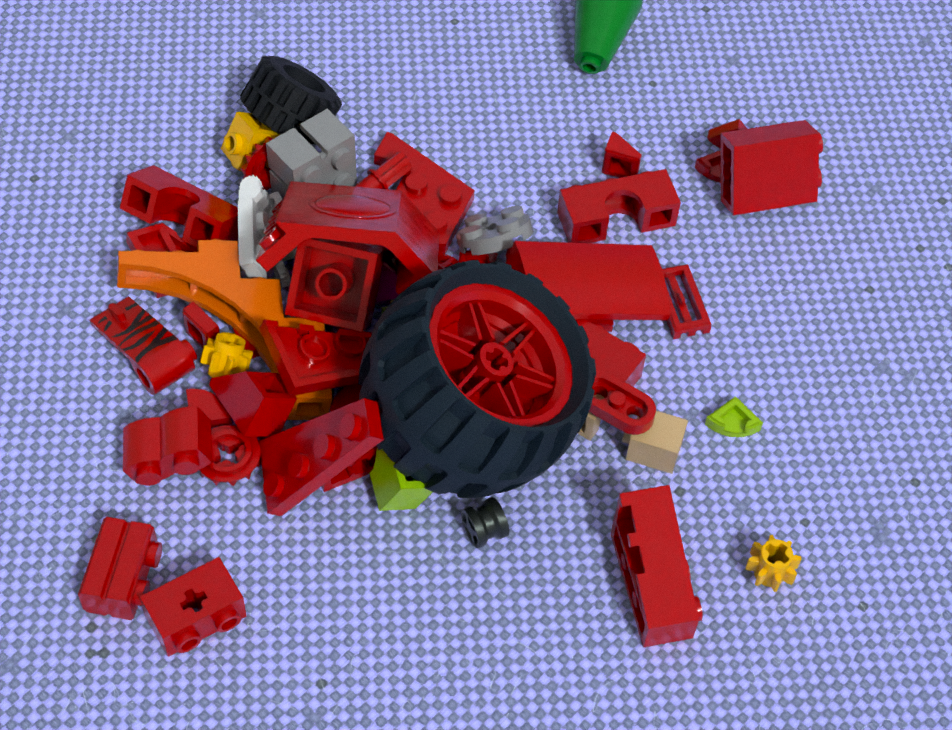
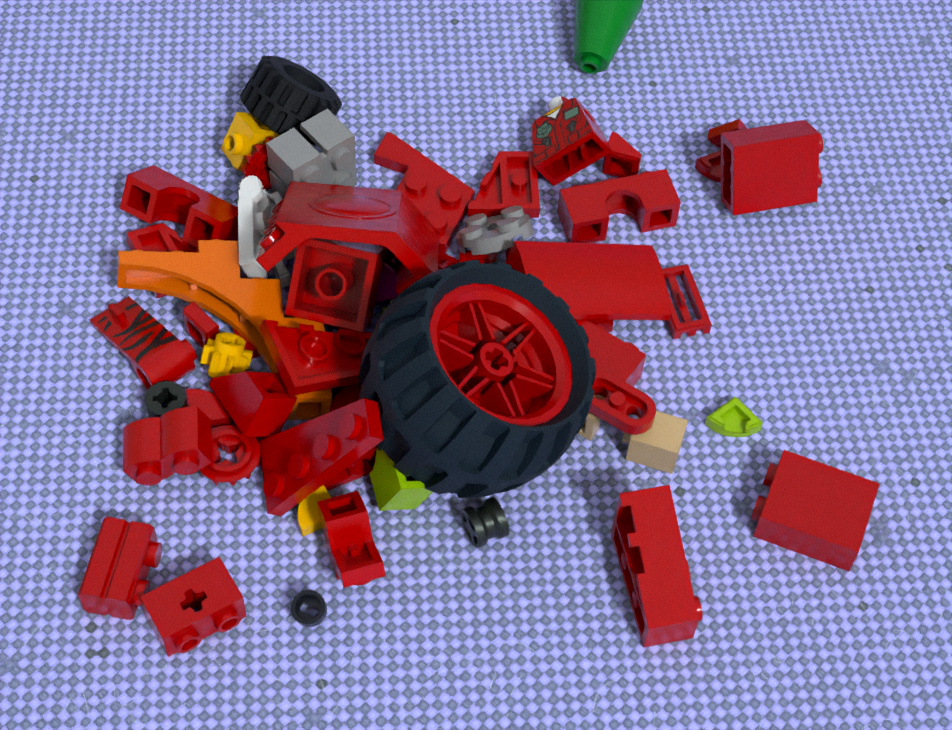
(164, 392): none -> pearl dark grey wheel
(308, 511): none -> yellow tile
(313, 600): none -> black hinge
(350, 539): none -> red brick
(387, 173): red axle -> none
(508, 184): none -> red wing
(566, 140): none -> red torso
(772, 552): yellow gear -> none
(814, 509): none -> red brick

